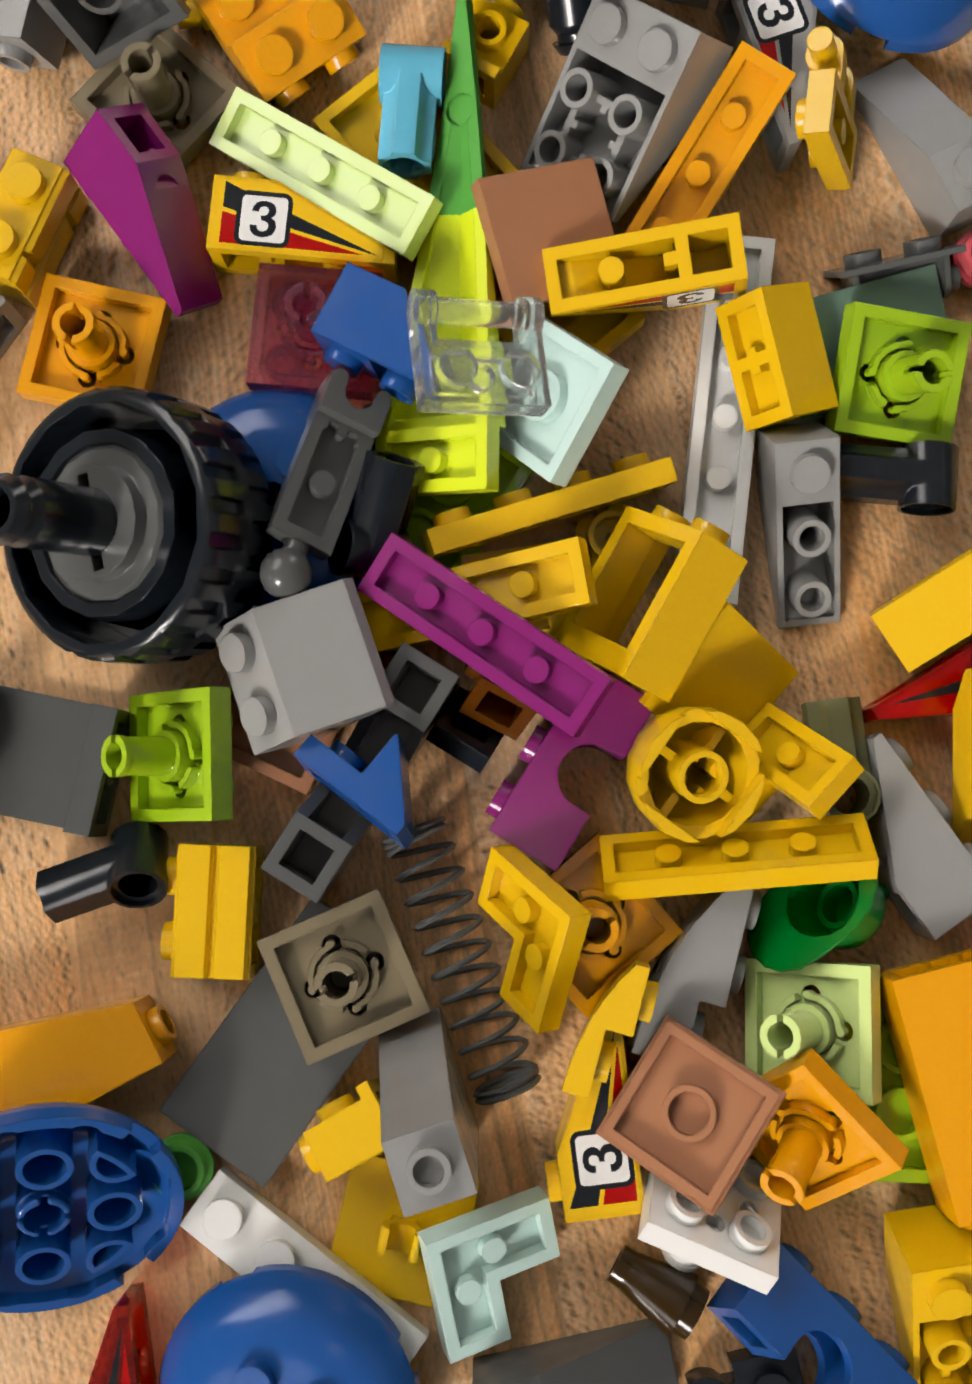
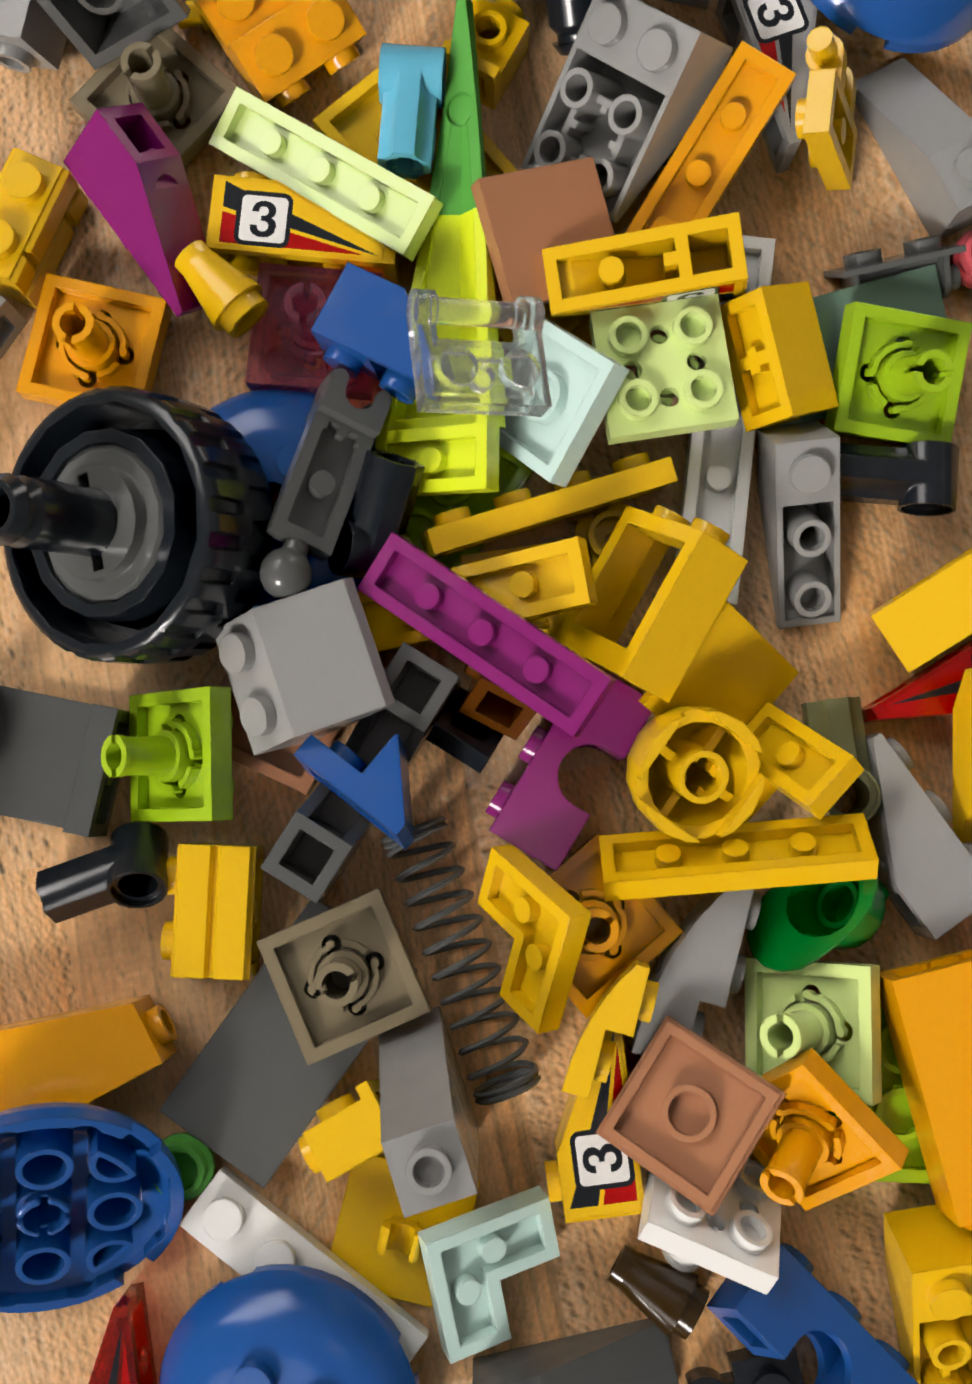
(223, 291): none -> yellow cone
(645, 399): none -> yellowish green plate

